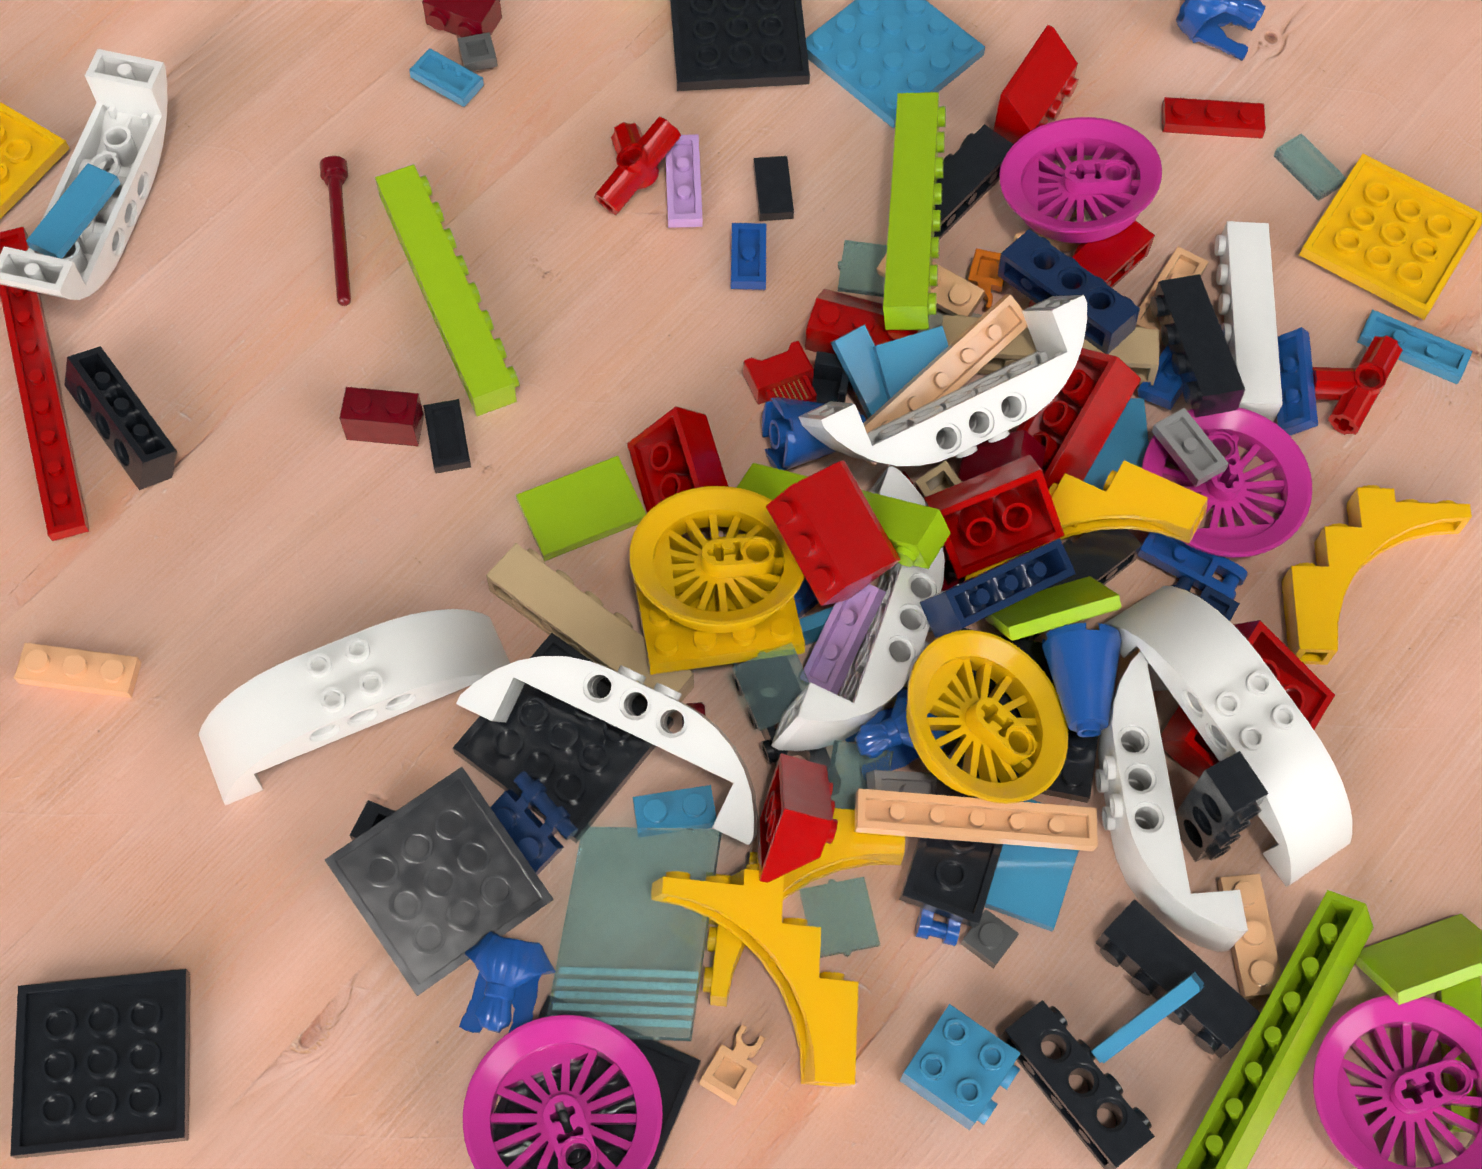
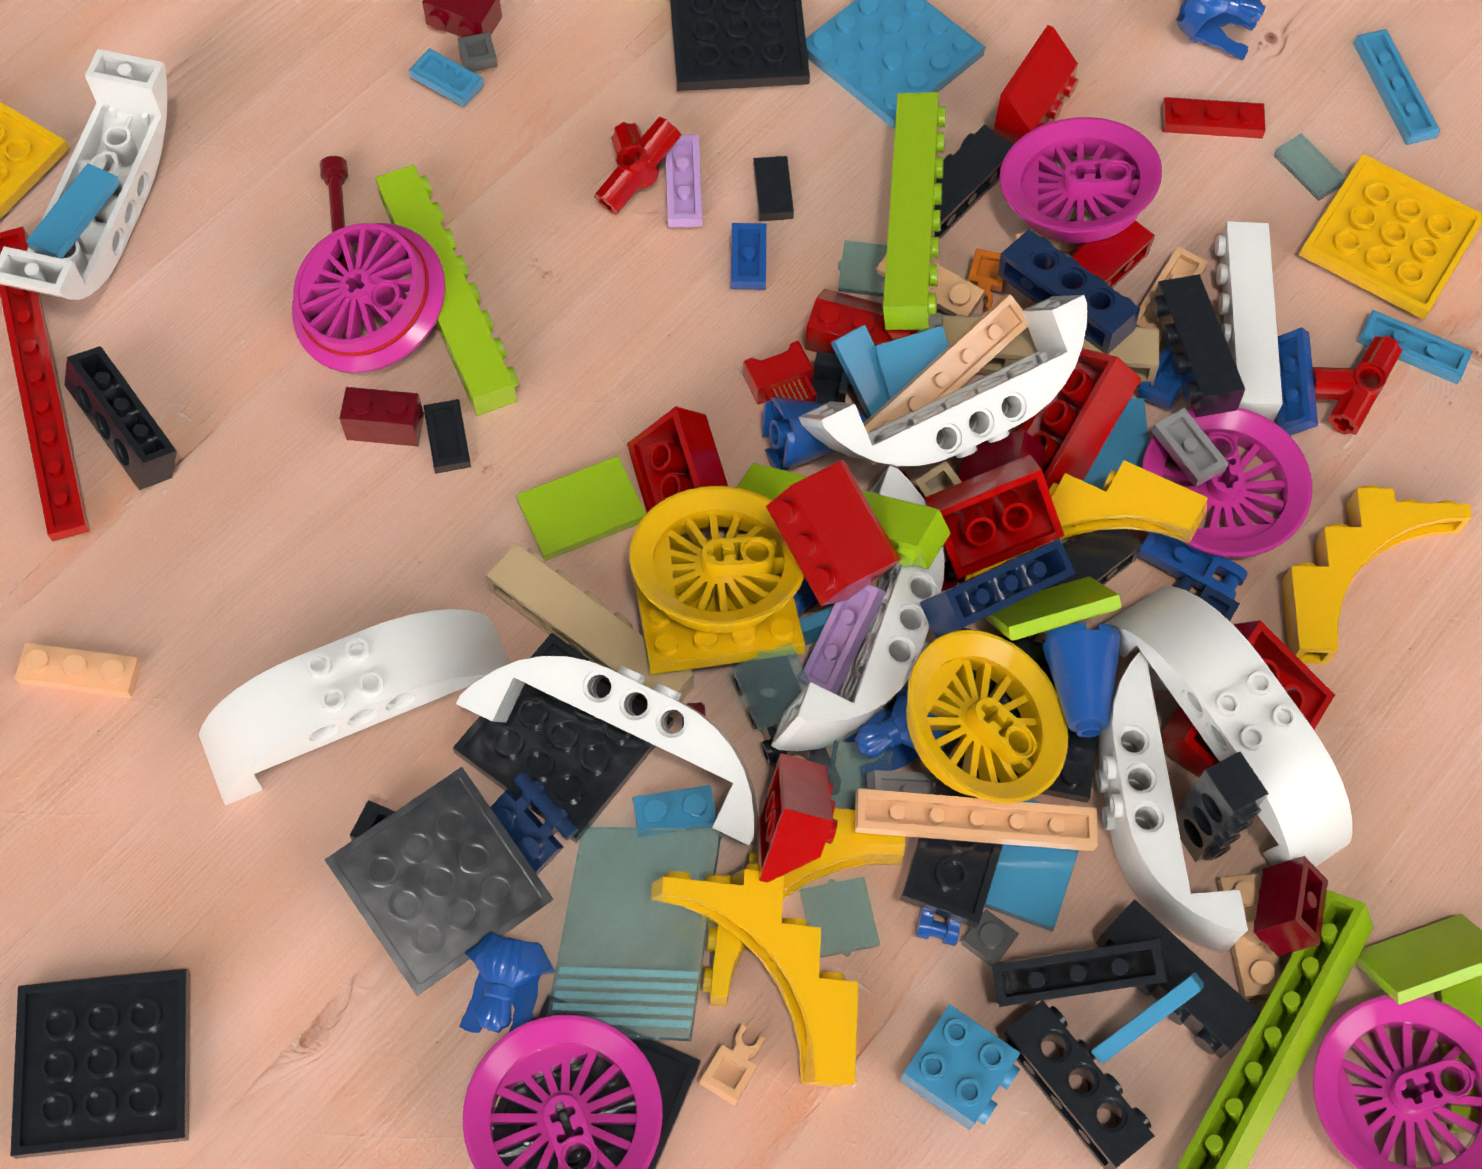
(367, 293): none -> dark pink piece
(1081, 971): none -> black brick
(1291, 906): none -> dark red brick
(1396, 87): none -> dark azure tile

